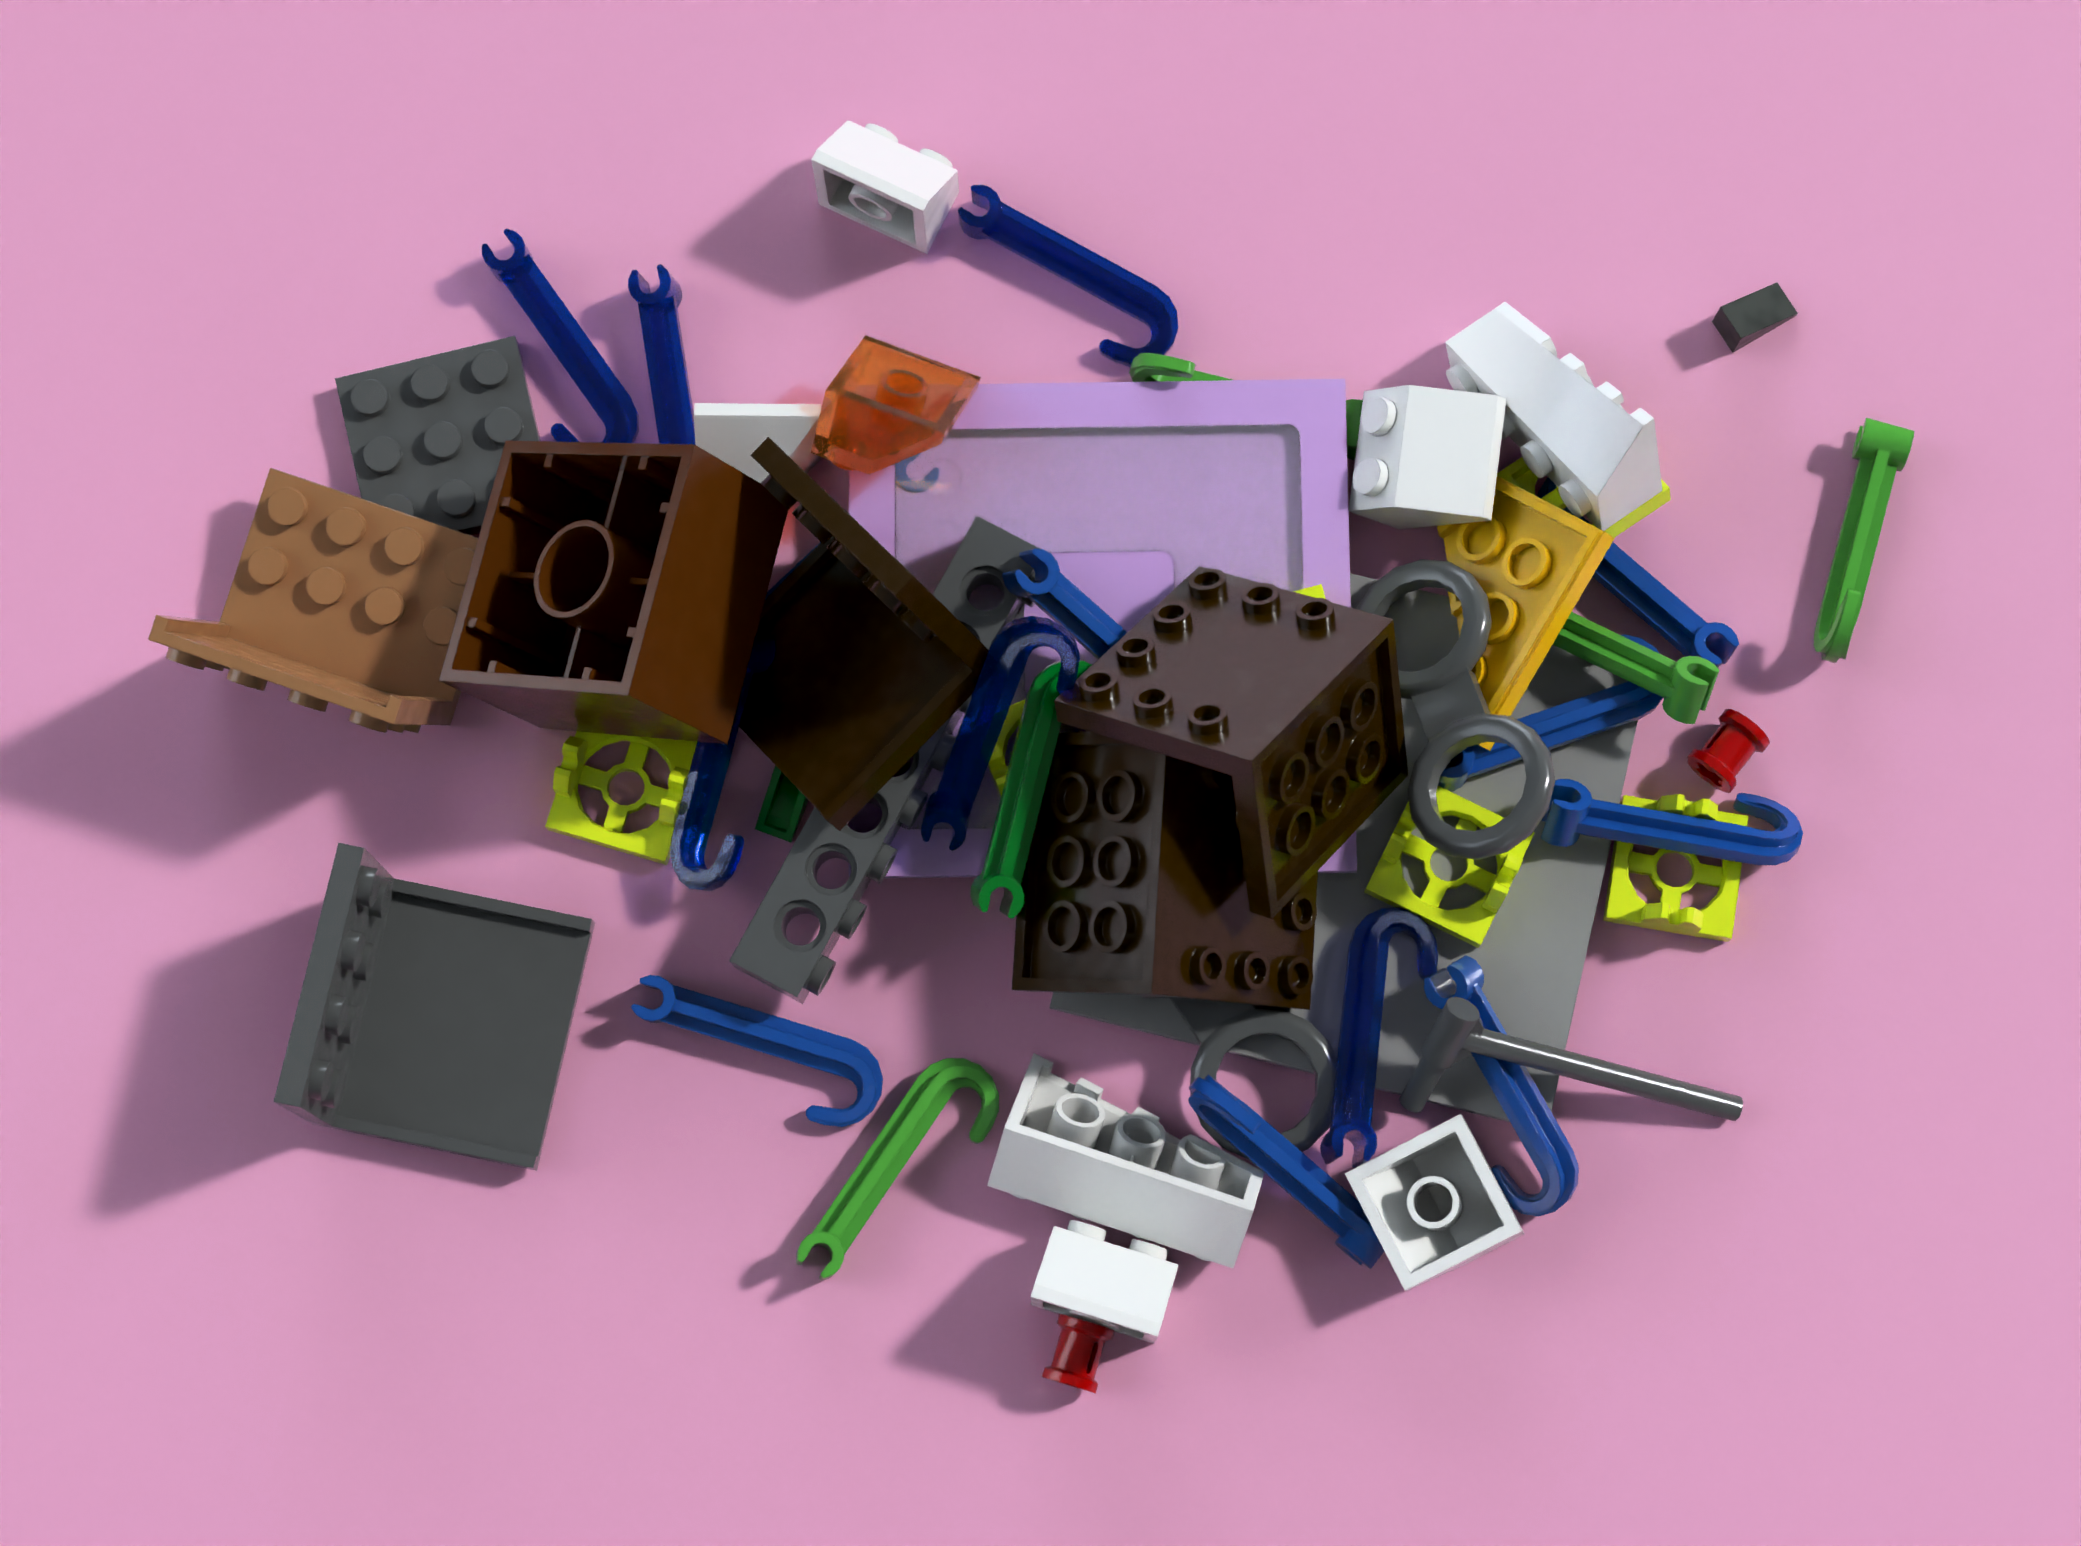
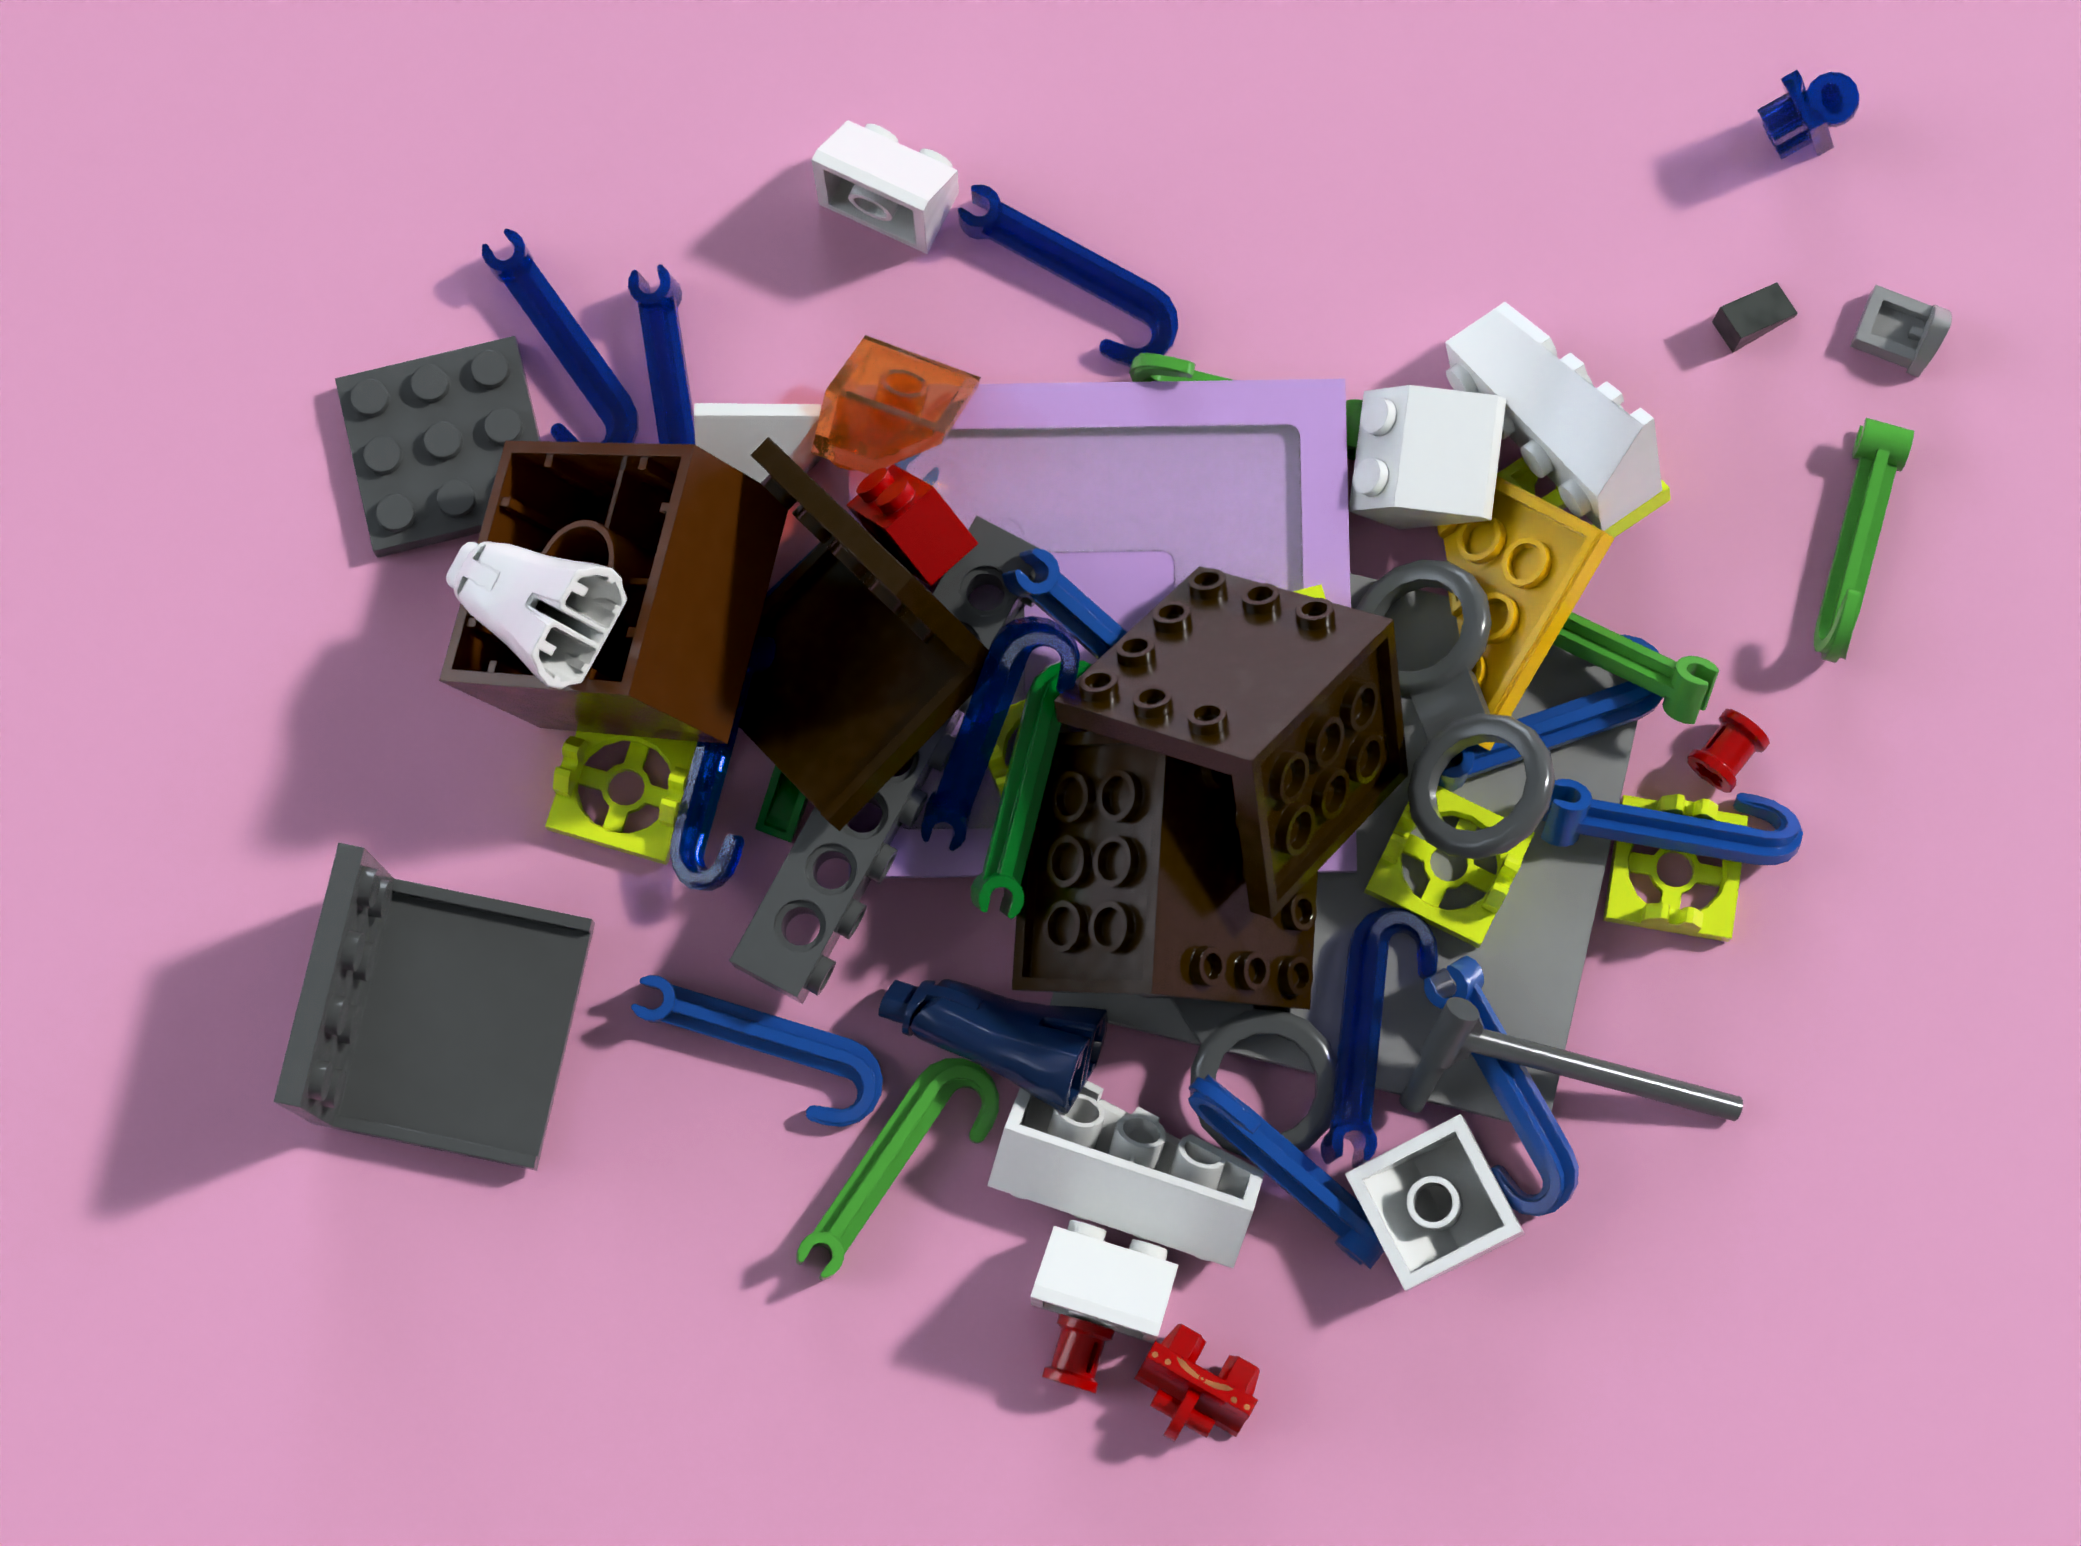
(337, 607): medium nougat bracket -> none
(539, 606): none -> white piece
(911, 522): none -> red brick
(1031, 1044): none -> dark blue piece
(1191, 1392): none -> red hips
(1659, 605): blue piece -> none
(1804, 115): none -> clear blue hips
(1901, 329): none -> light grey tile

